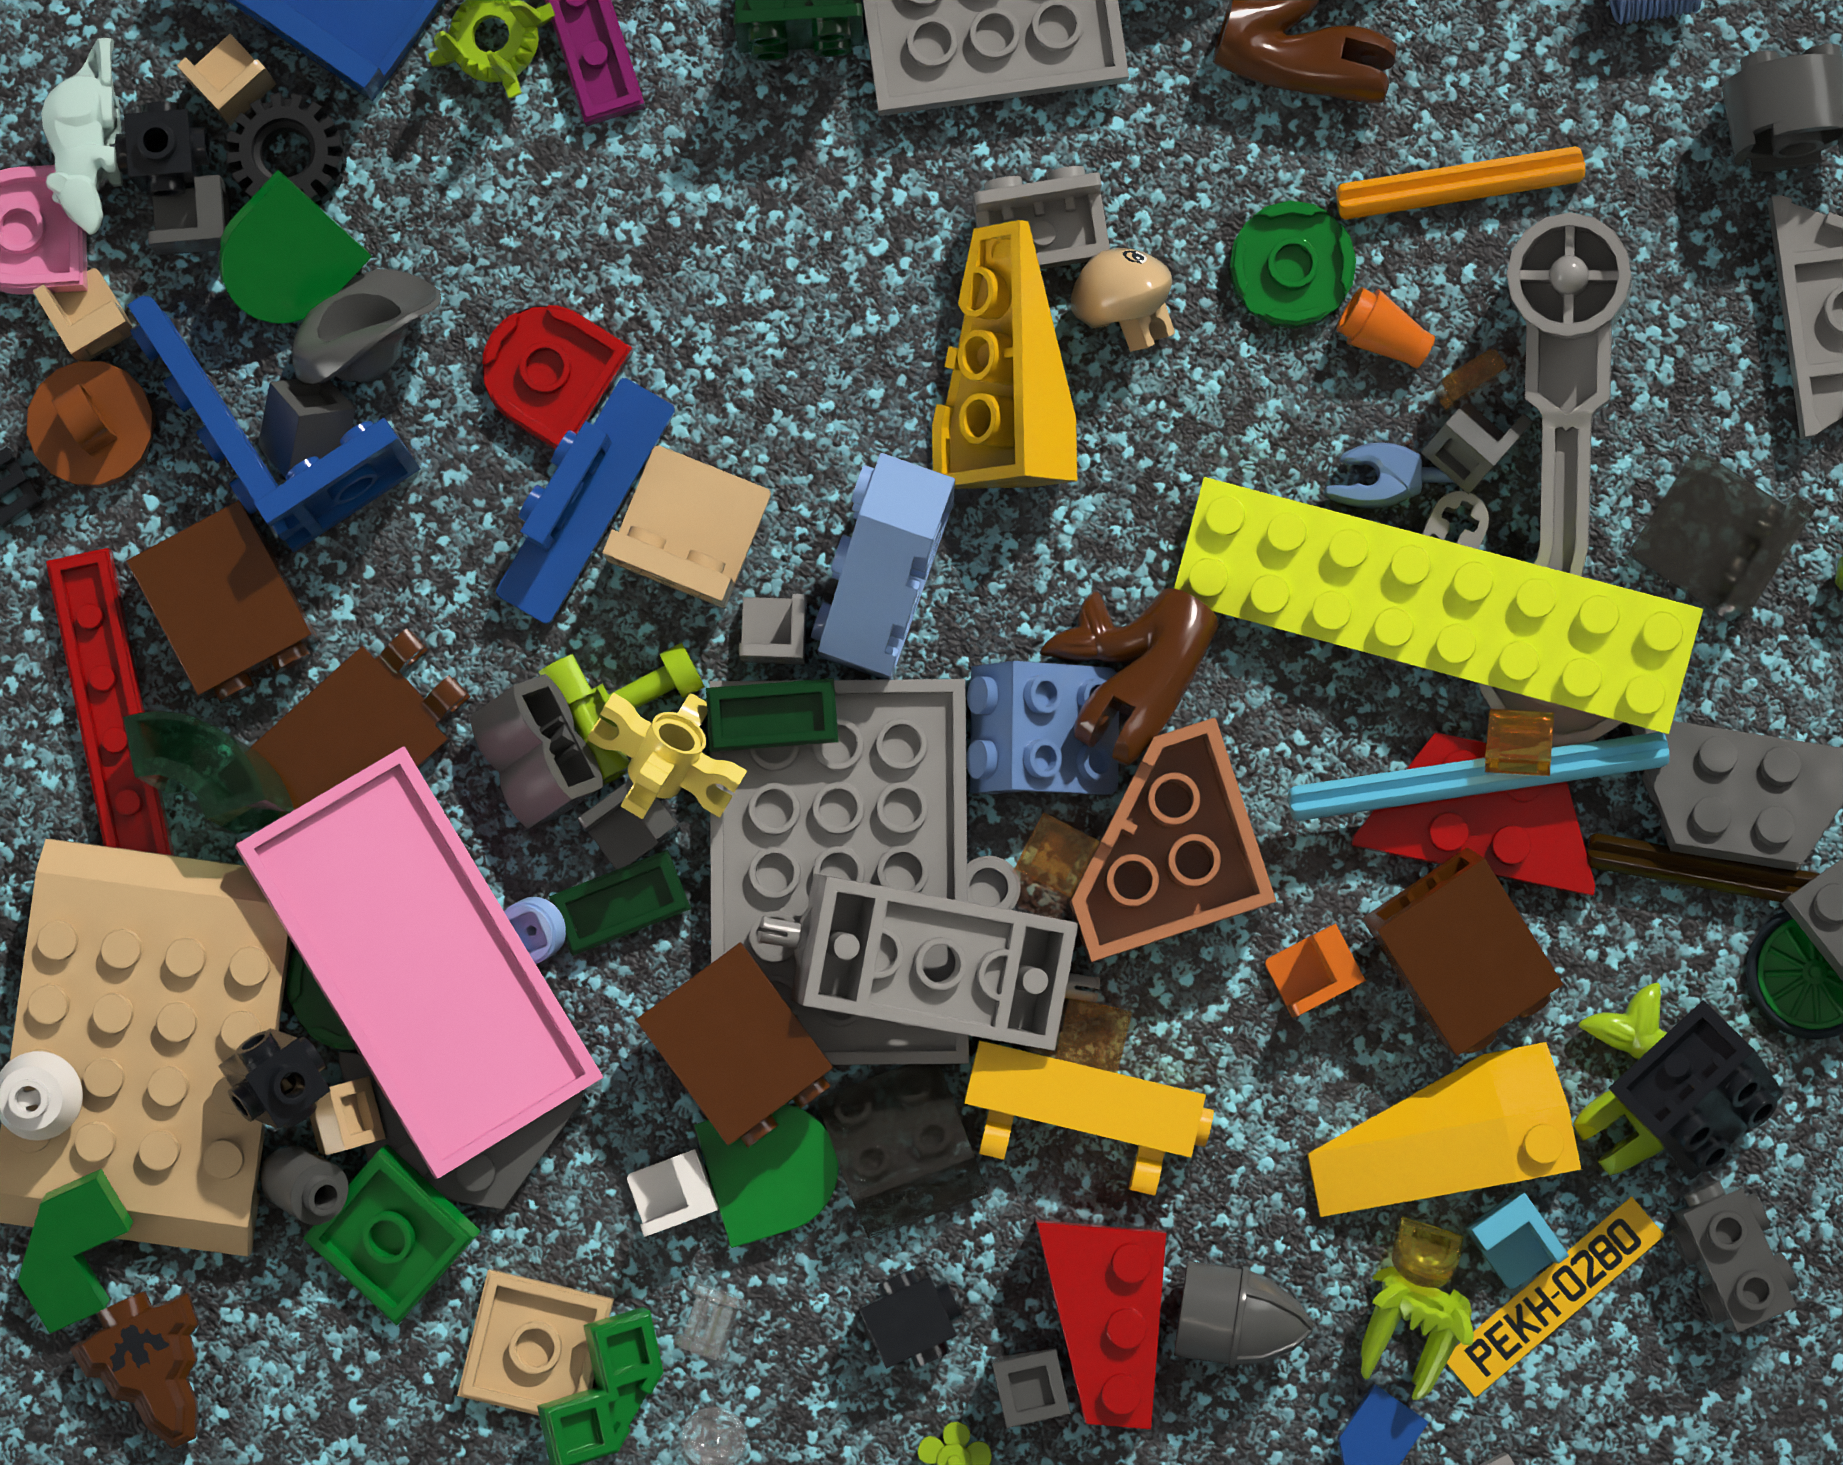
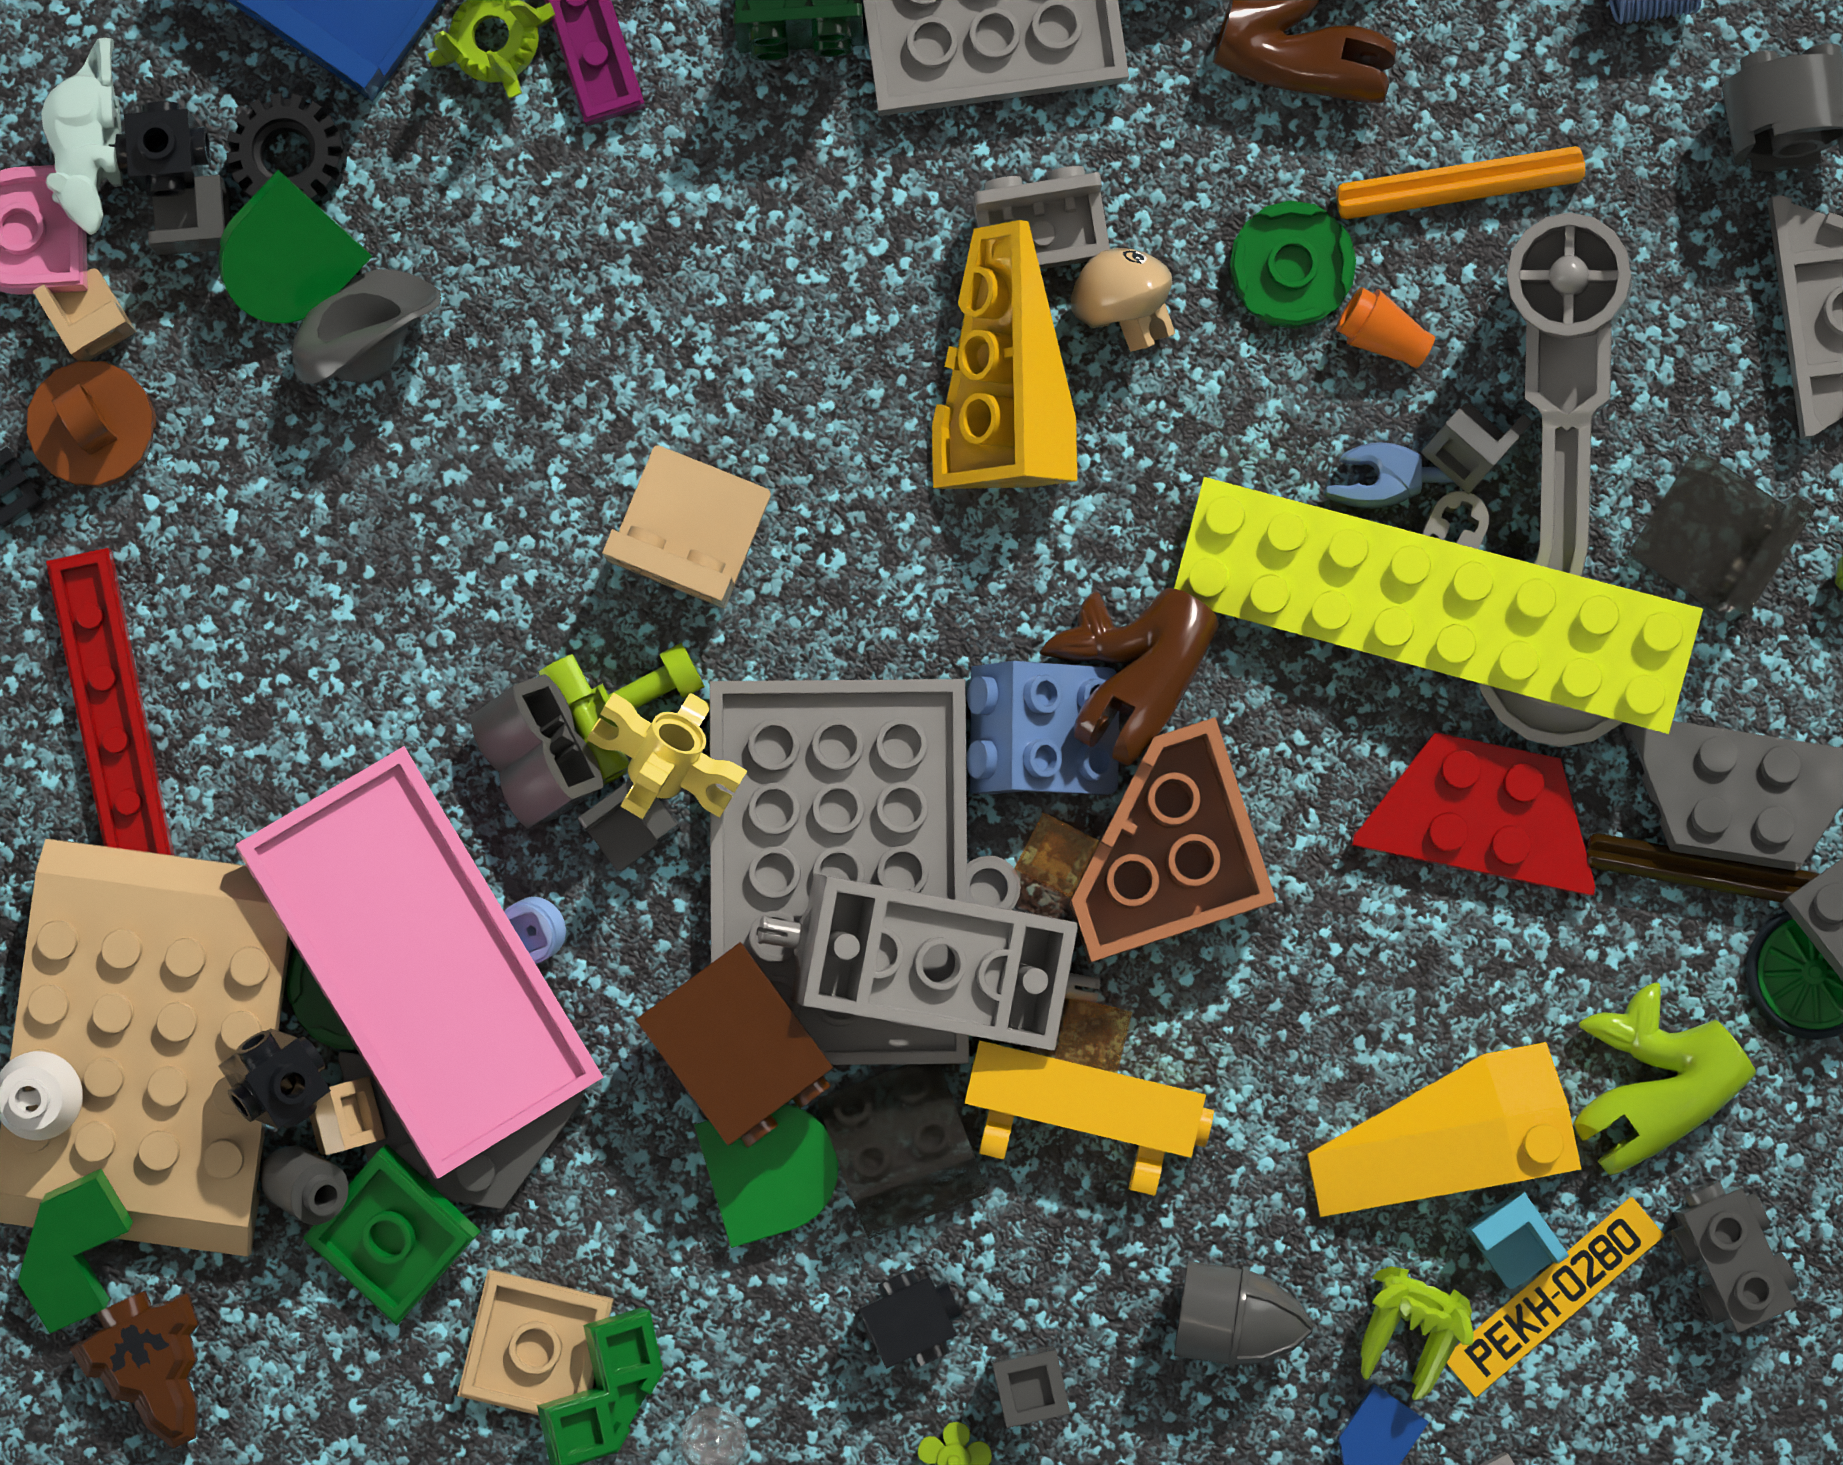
(224, 603): reddish brown brick -> none
(225, 774): clear green brick -> none
(228, 78): tan panel -> none
(303, 422): dark grey panel -> none
(316, 489): blue bracket -> none
(359, 719): reddish brown tile -> none
(550, 370): red tile -> none
(582, 498): blue bracket -> none
(621, 902): dark green tile -> none
(672, 1192): white panel -> none
(710, 1322): clear bush -> none
(772, 715): dark green tile -> none
(774, 630): light grey panel -> none
(883, 564): light blue brick -> none
(1109, 1314): red wedge -> none
(1314, 970): orange panel -> none
(1425, 1253): clear yellow tile -> none
(1463, 953): reddish brown brick -> none
(1470, 378): clear orange tile -> none
(1470, 778): medium azure axle -> none
(1519, 742): clear orange tile -> none
(1699, 1090): black bracket -> none

